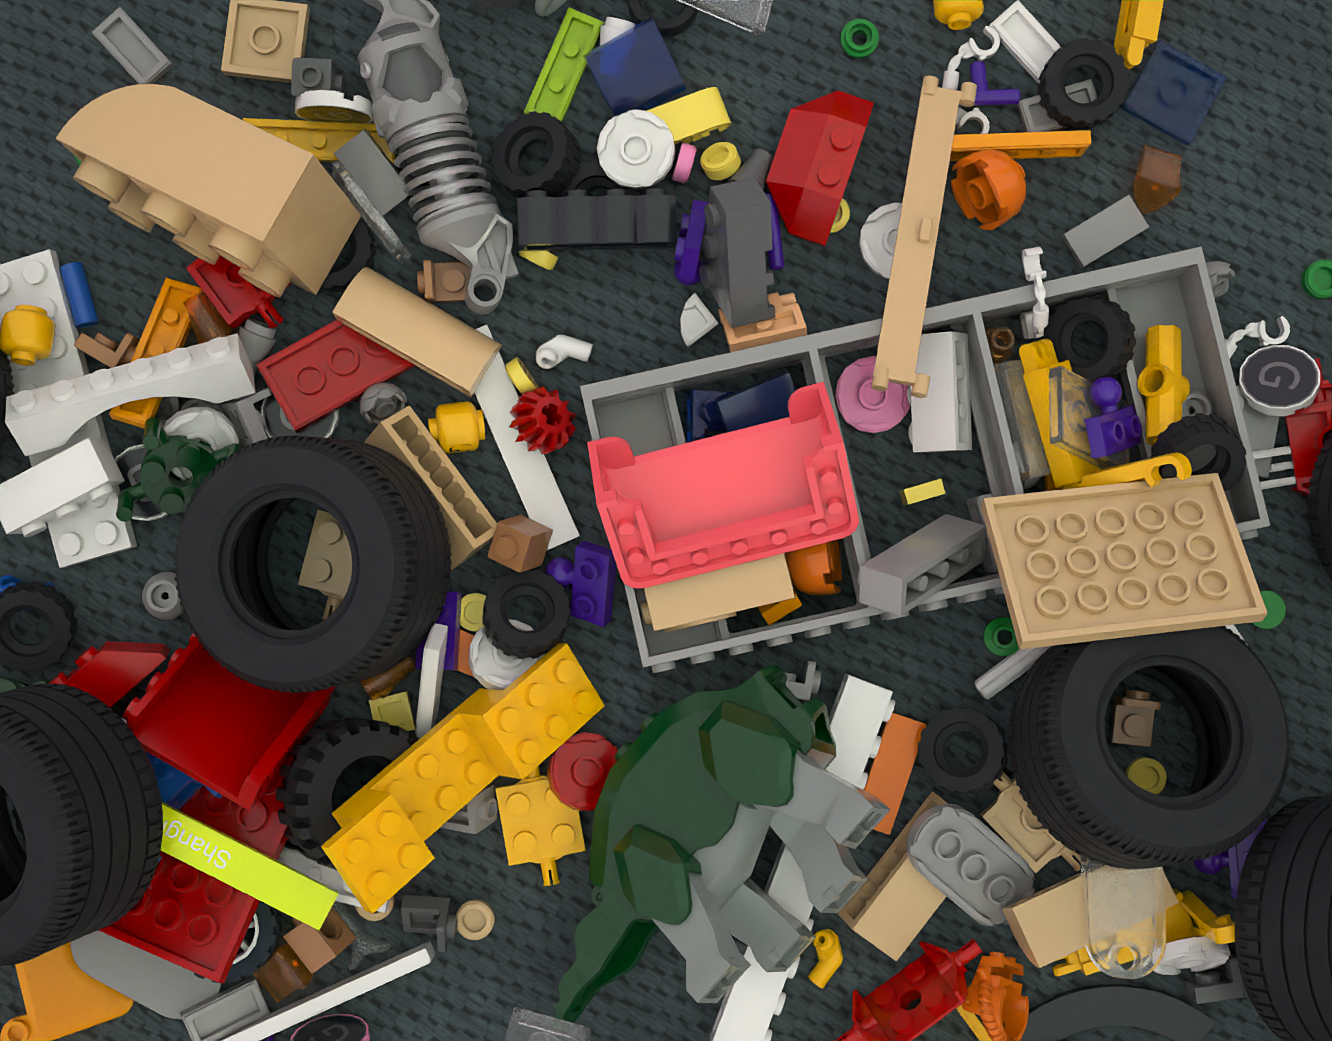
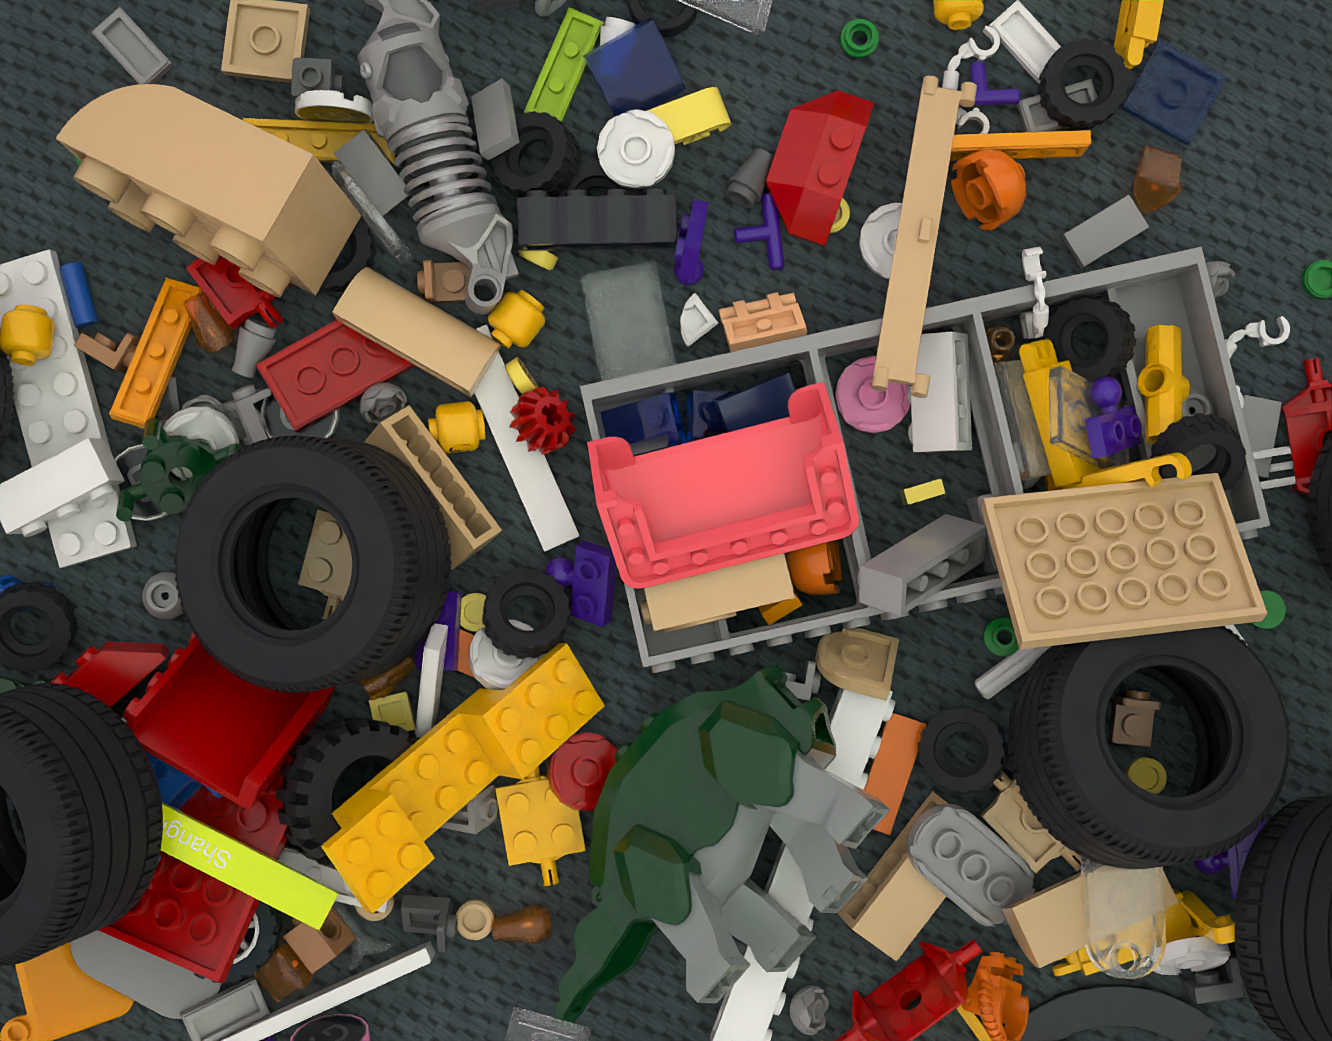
(205, 371): white arch -> none
(495, 119): none -> light grey tile
(516, 319): none -> yellow head
(520, 543): medium nougat brick -> none
(525, 925): none -> clear orange cone
(560, 348): white arm -> none
(627, 320): none -> clear tile
(646, 421): none -> clear blue plate
(684, 163): bright pink tile -> none
(720, 160): light yellow tile -> none
(735, 251): dark grey wedge -> none
(808, 1009): none -> light grey plate
(829, 956): yellow arm -> none
(858, 661): none -> tan tile
(1279, 380): black tile -> none

